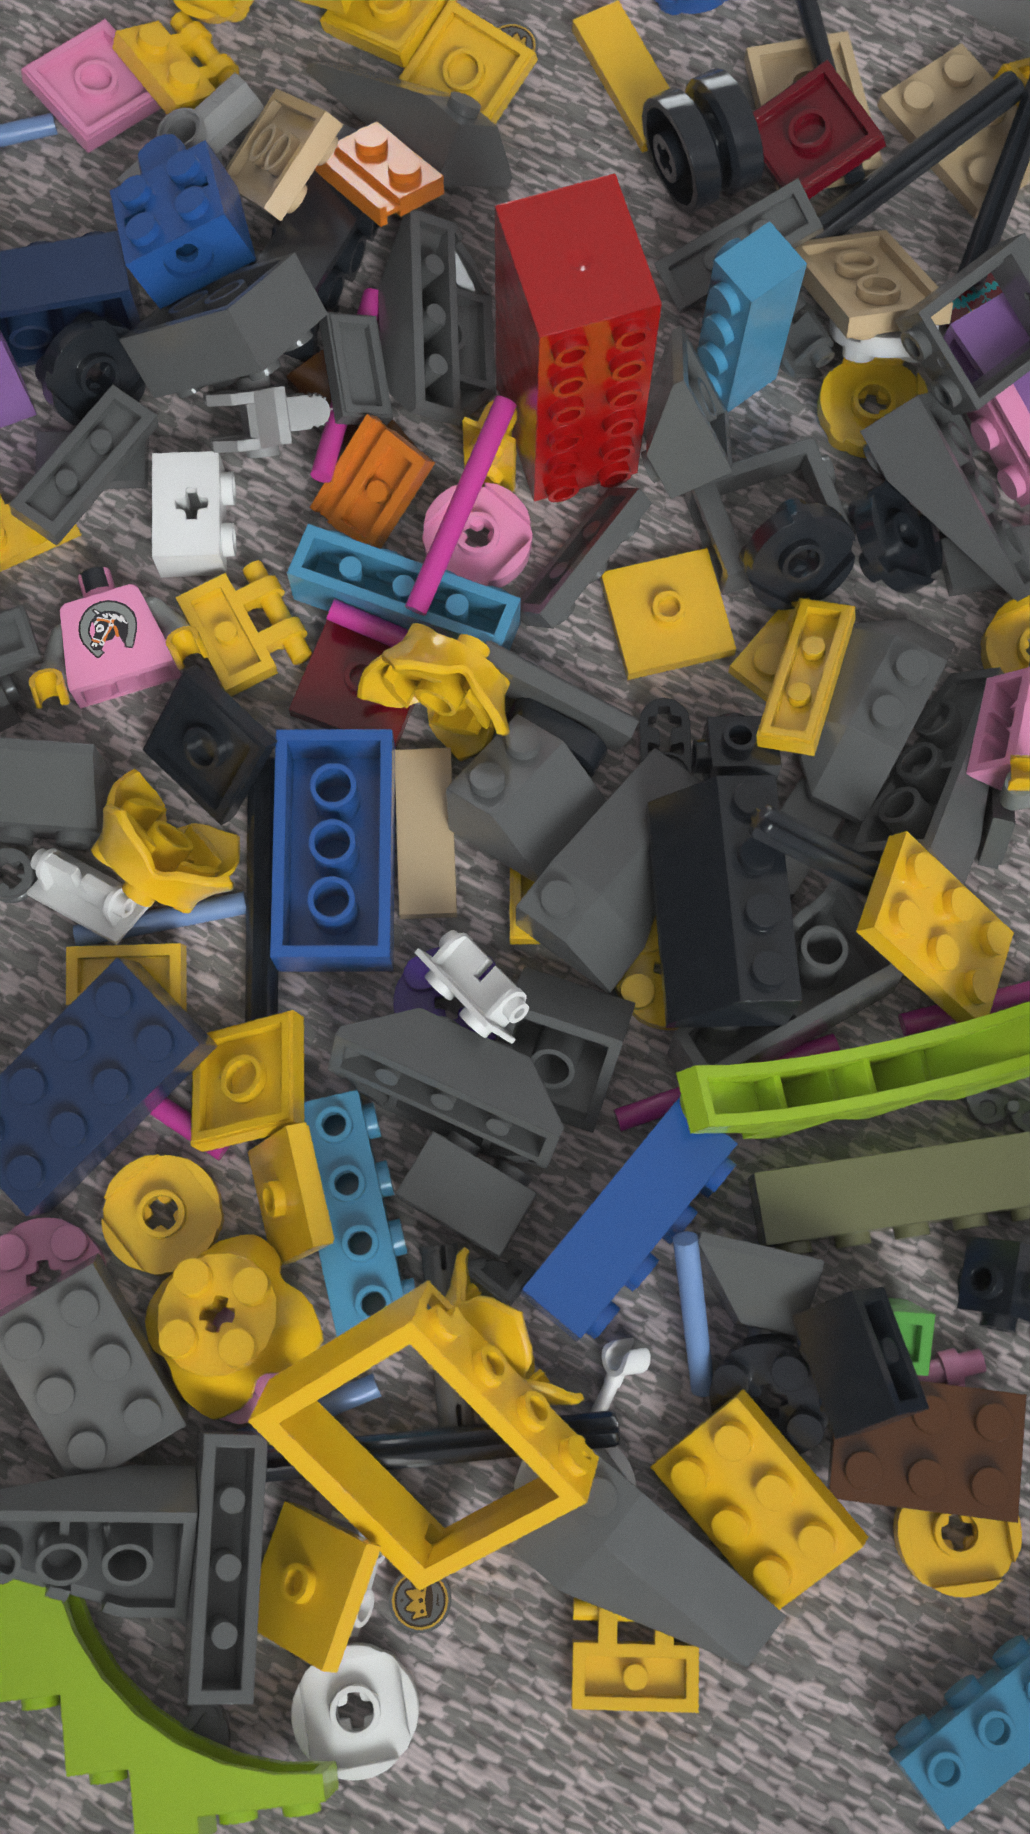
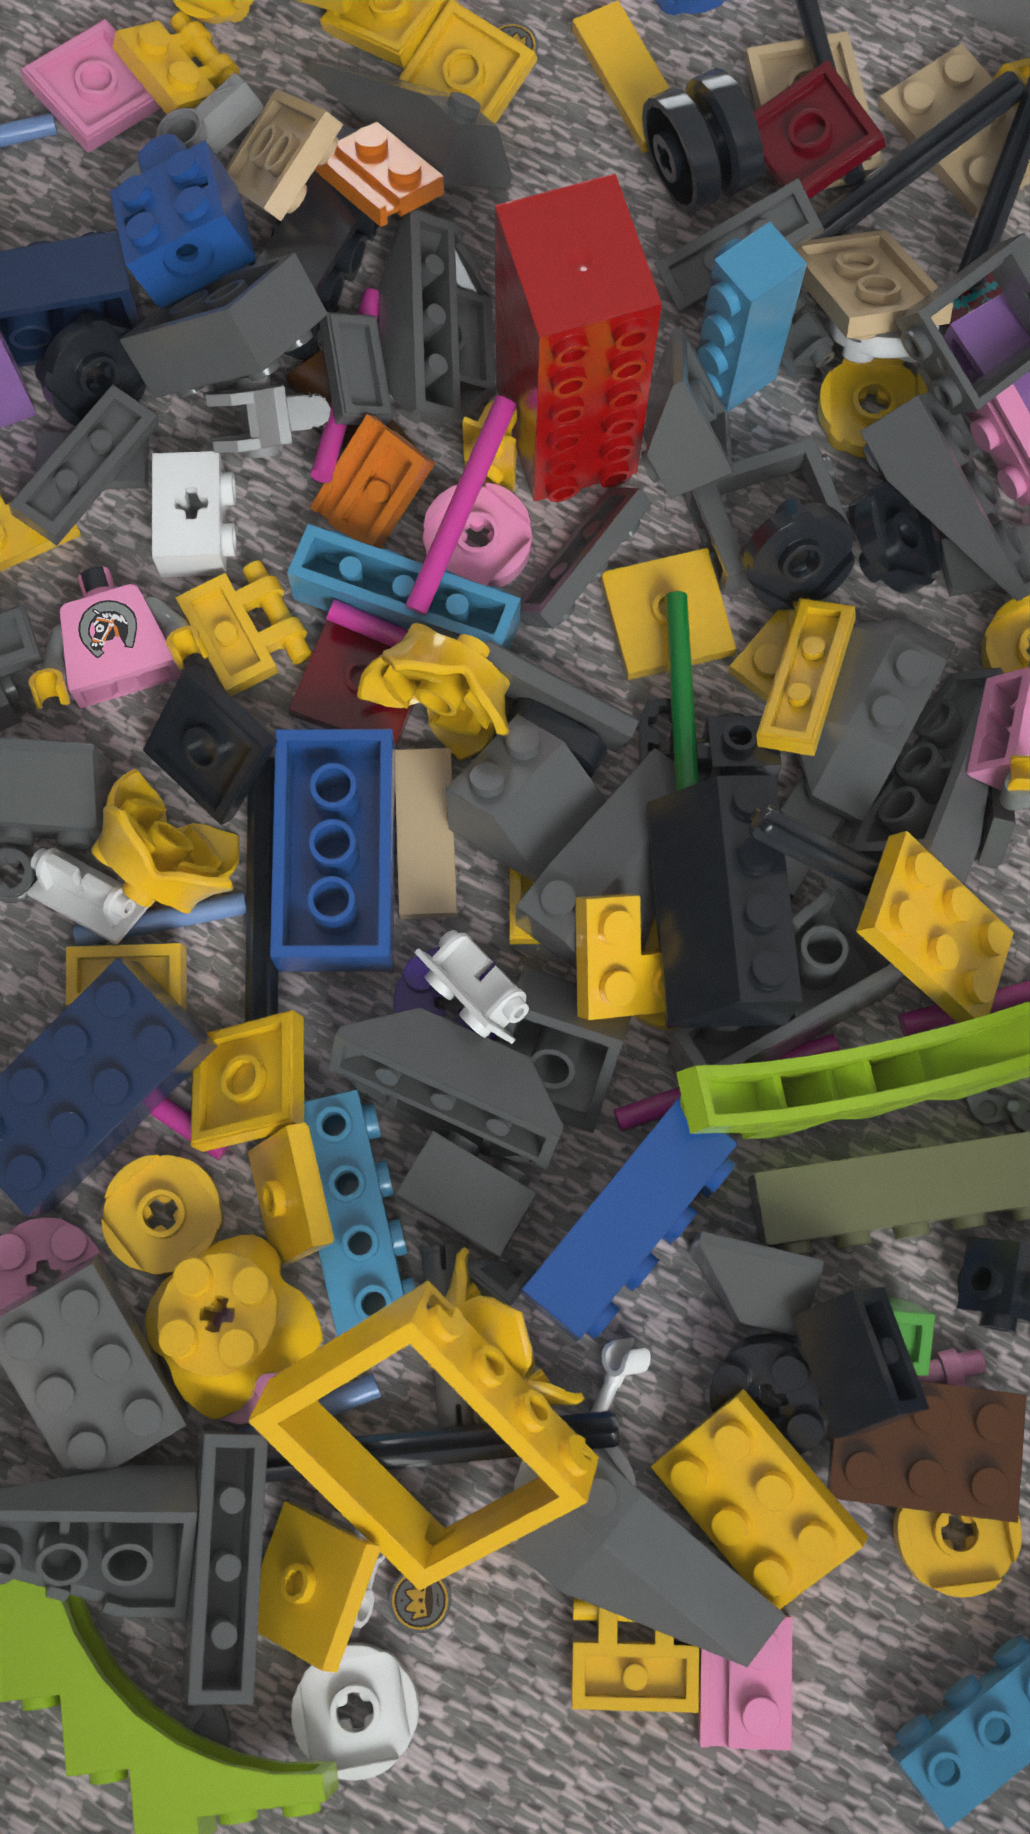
(611, 969): none -> yellow plate
(681, 690): none -> green bar
(693, 1312): medium blue bar -> none
(751, 1703): none -> bright pink plate

